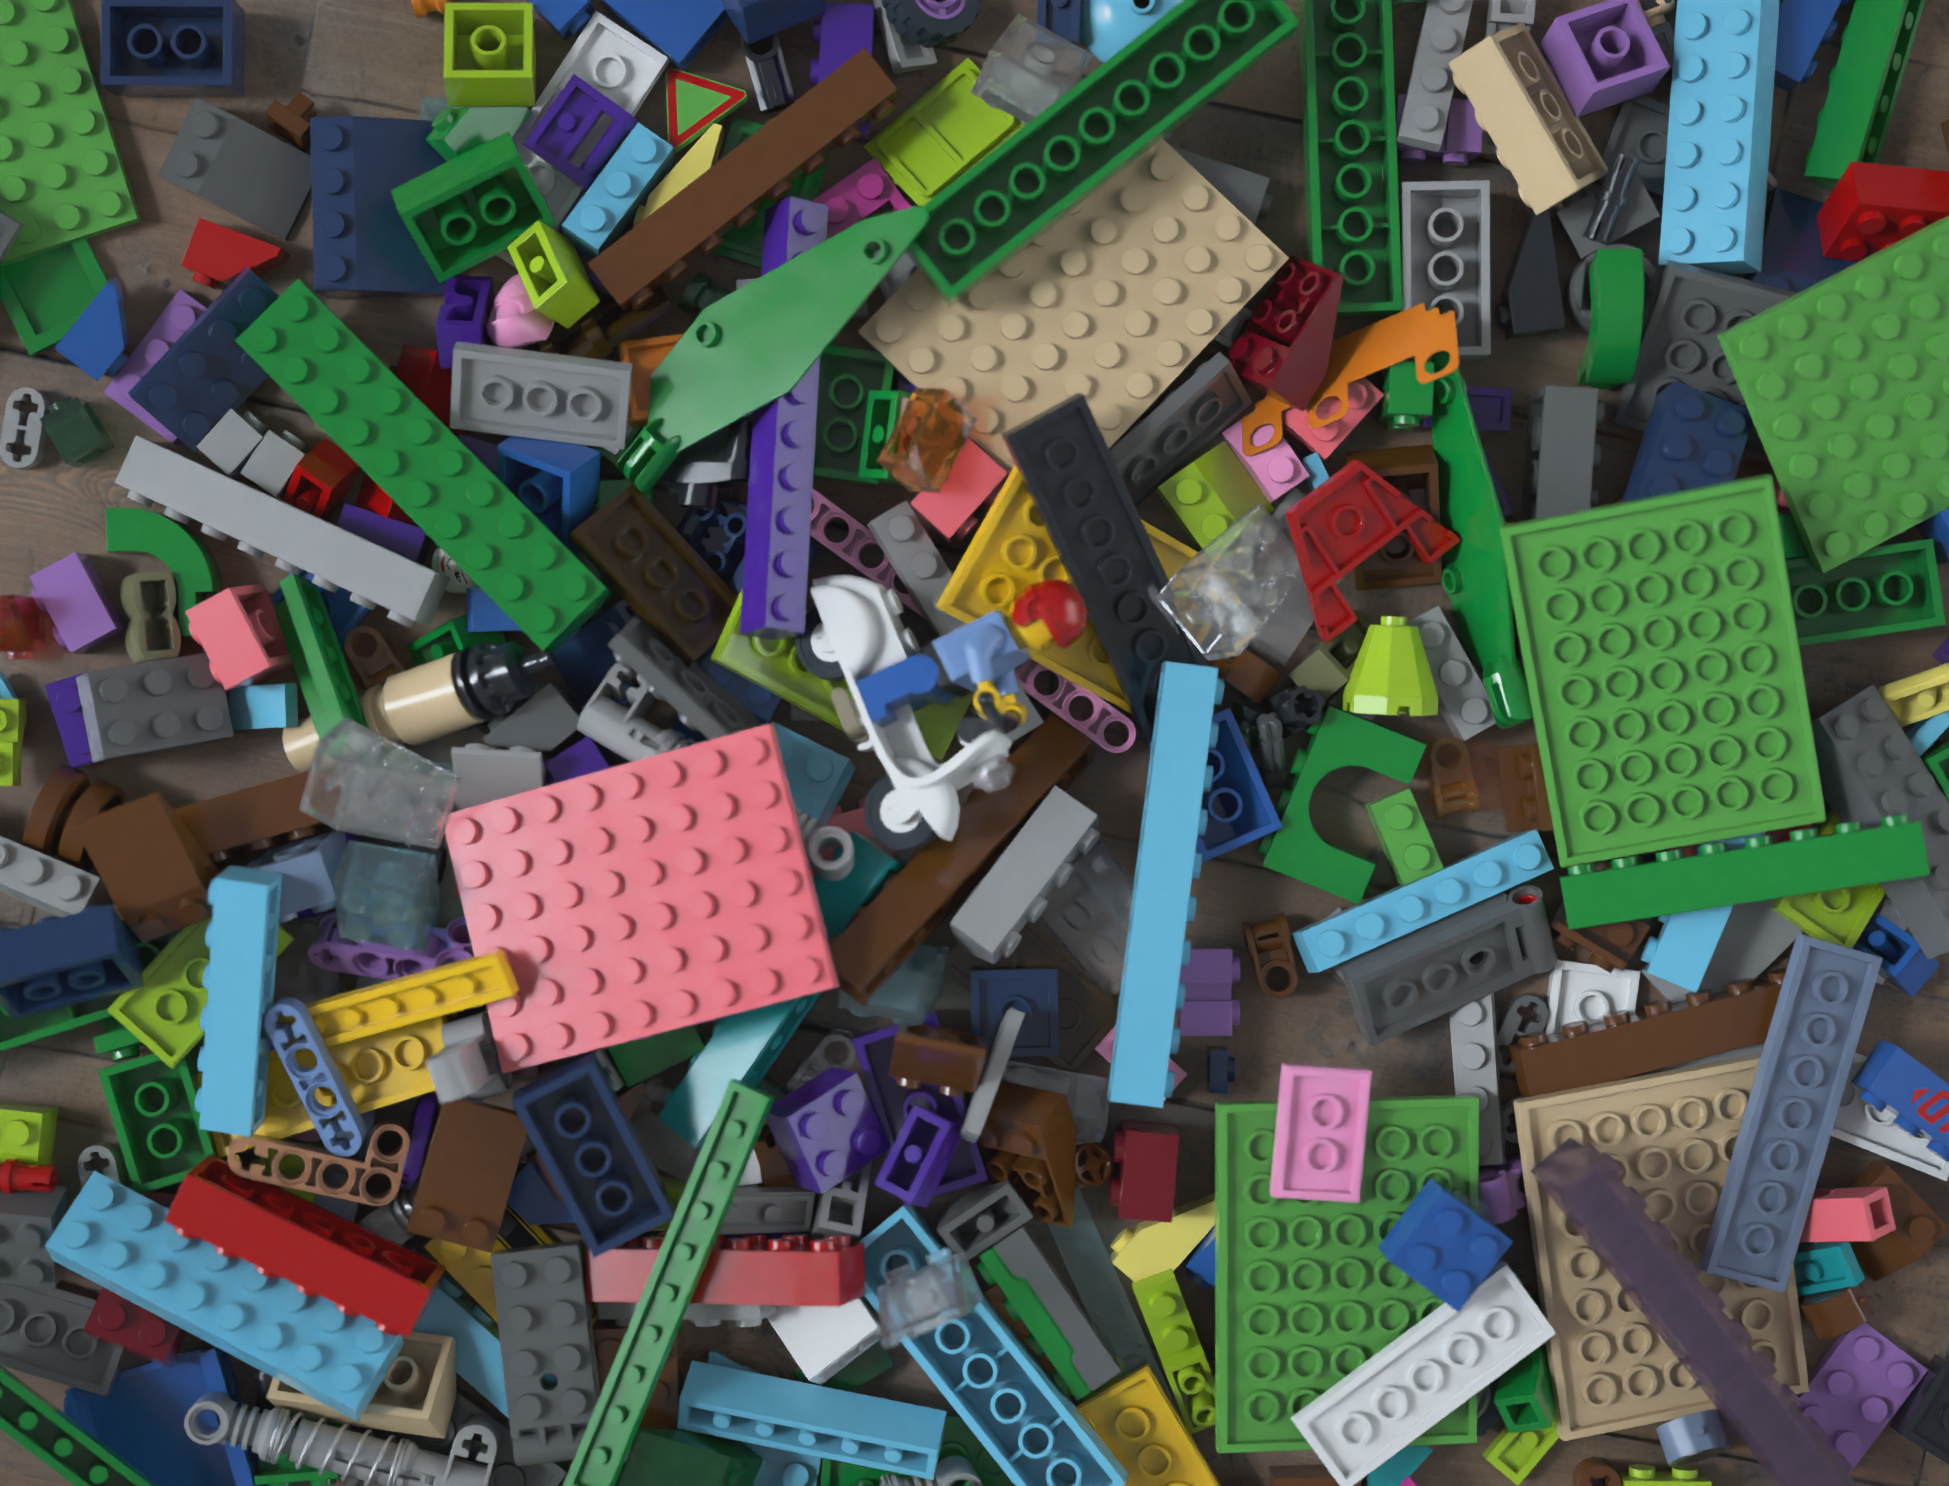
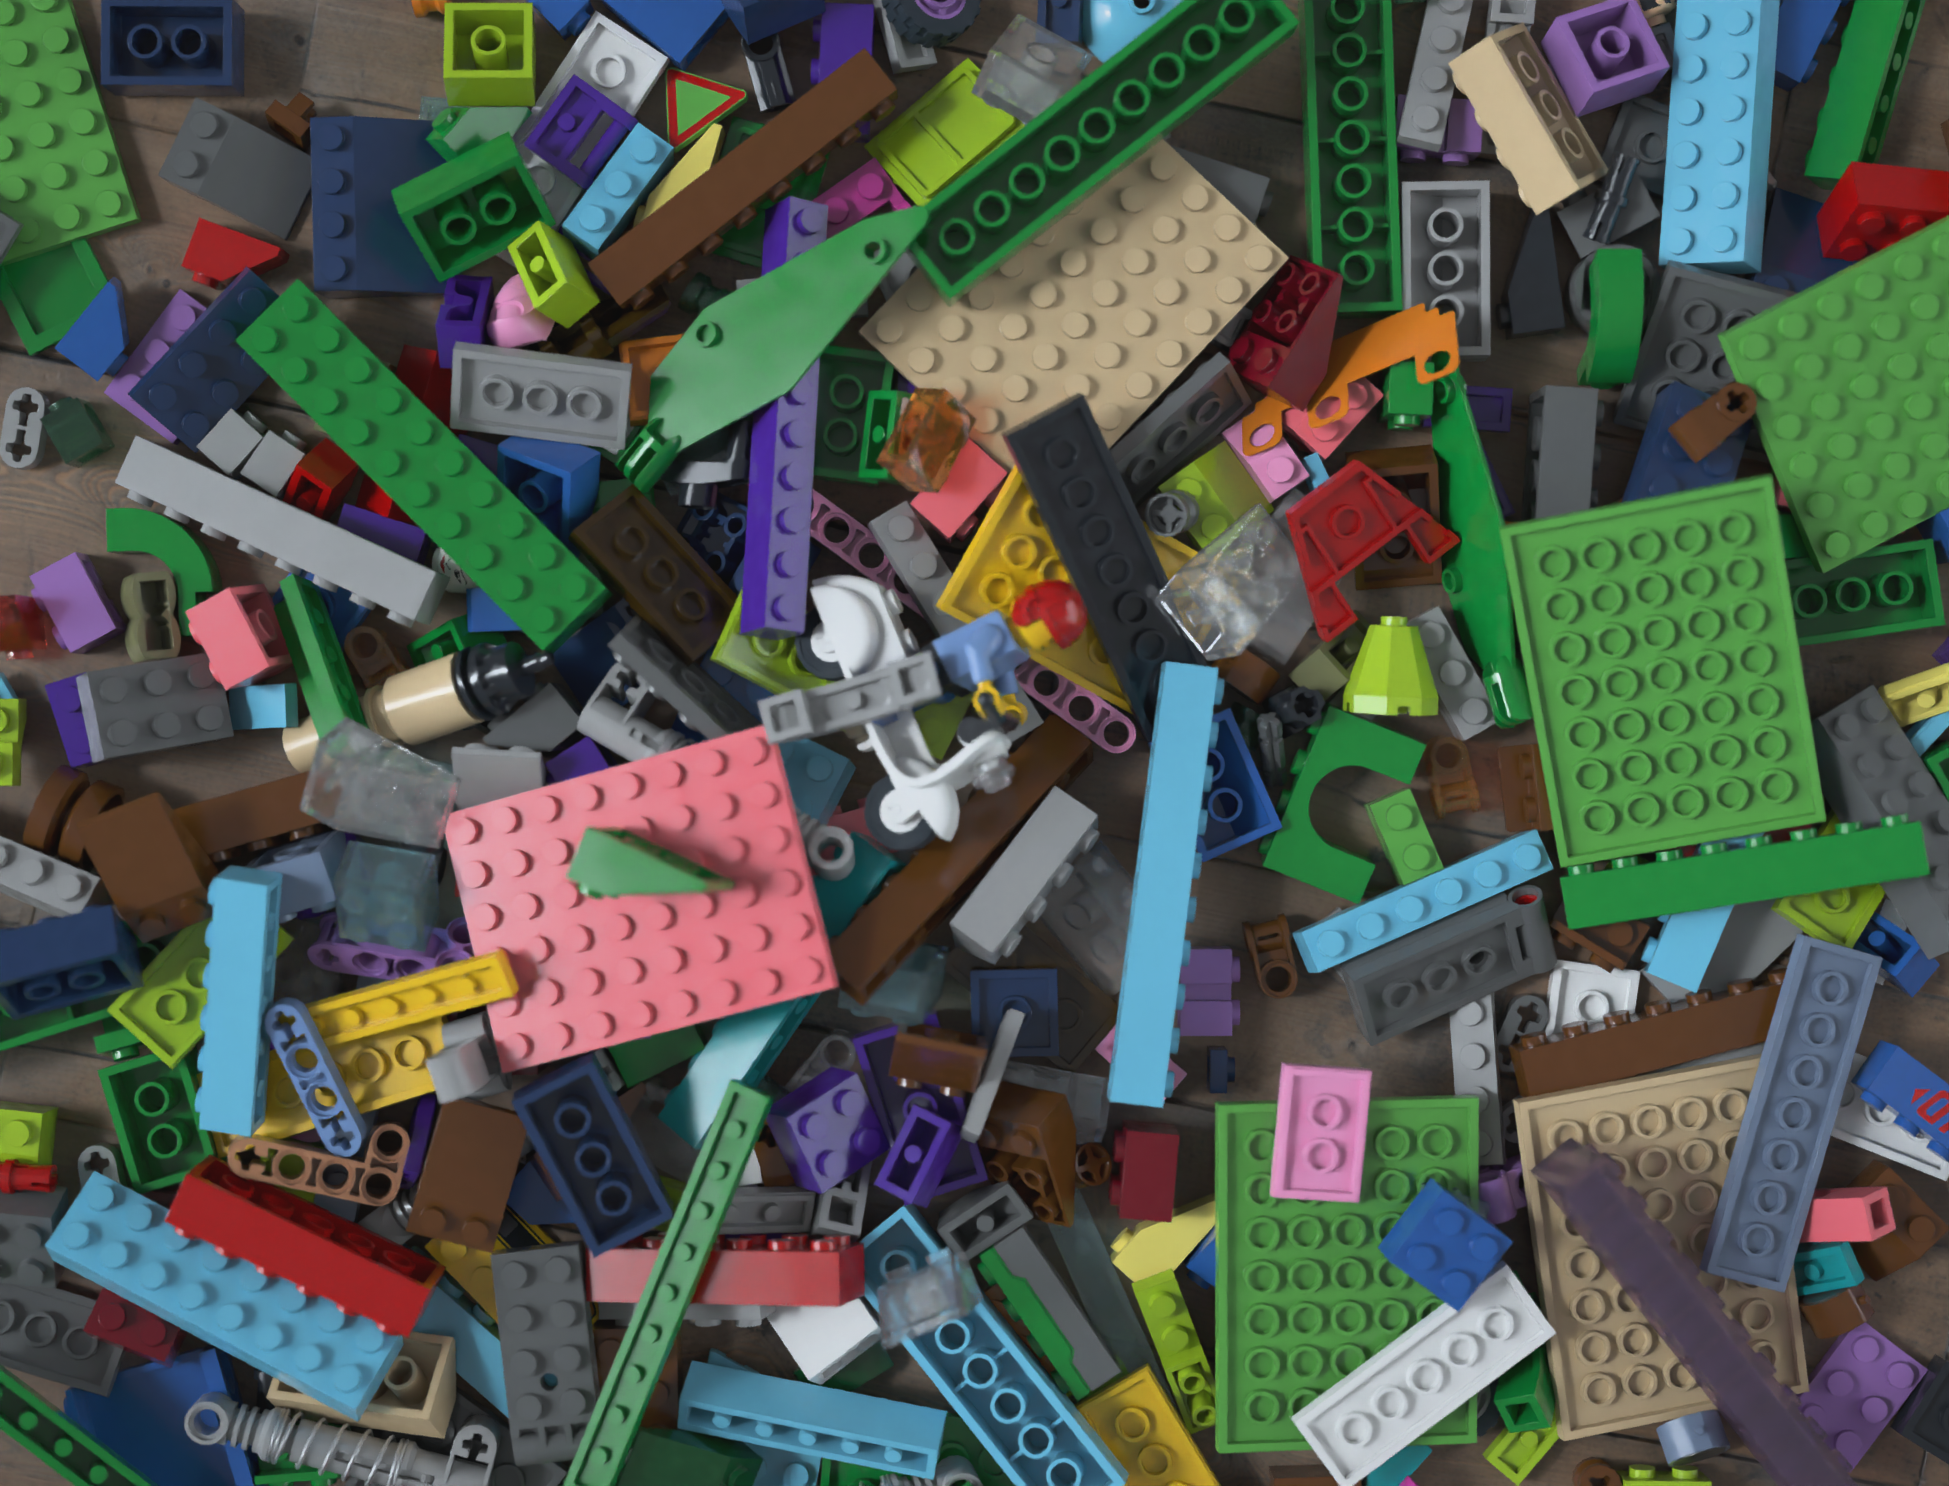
(622, 863): none -> slope
(851, 701): none -> light grey slope
(1163, 515): none -> dark grey wheel
(1711, 422): none -> reddish brown piece

